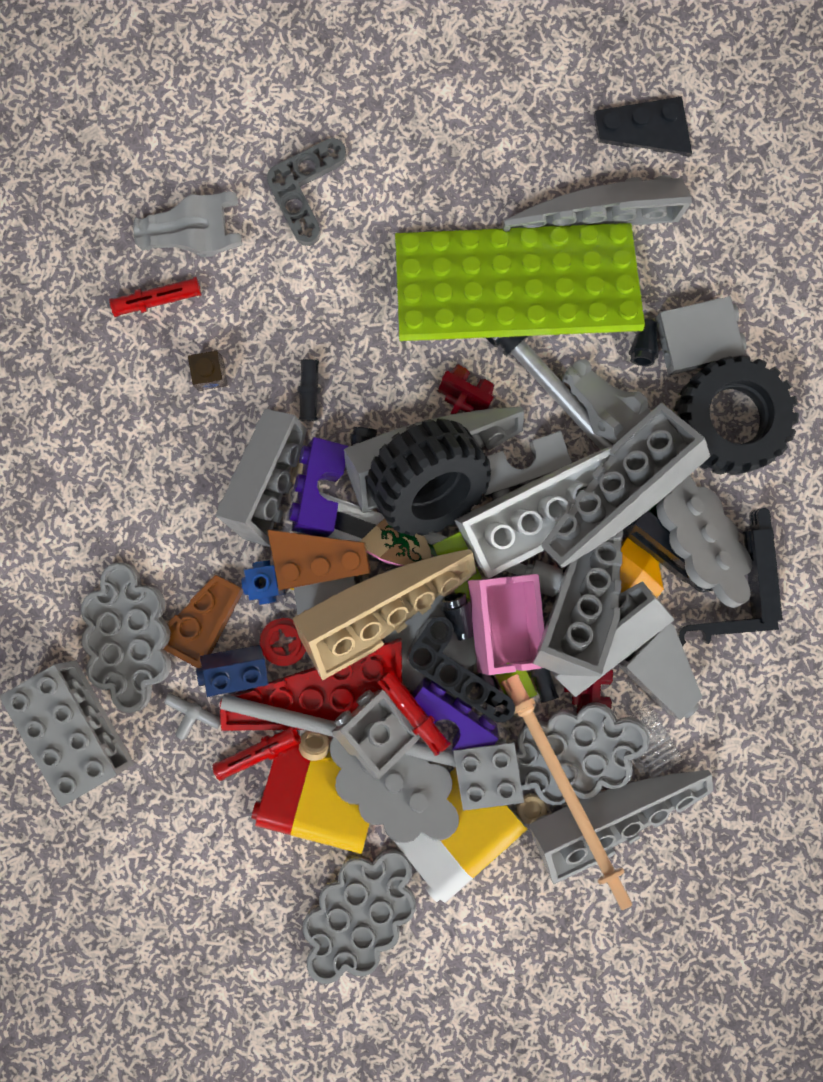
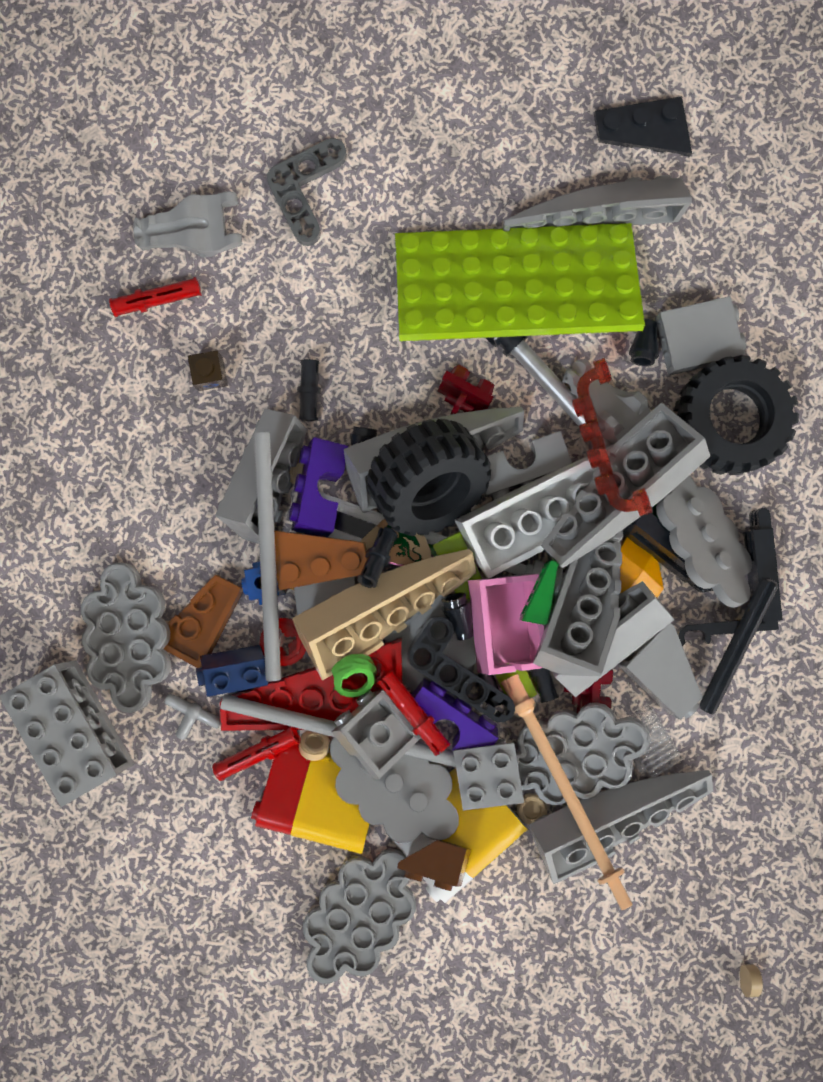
(267, 555): none -> light grey piece
(350, 665): none -> bright green piece
(377, 557): none -> black pin
(439, 862): none -> reddish brown slope
(540, 599): none -> green slope
(599, 455): none -> clear red bar
(738, 645): none -> black axle
(751, 980): none -> tan tile

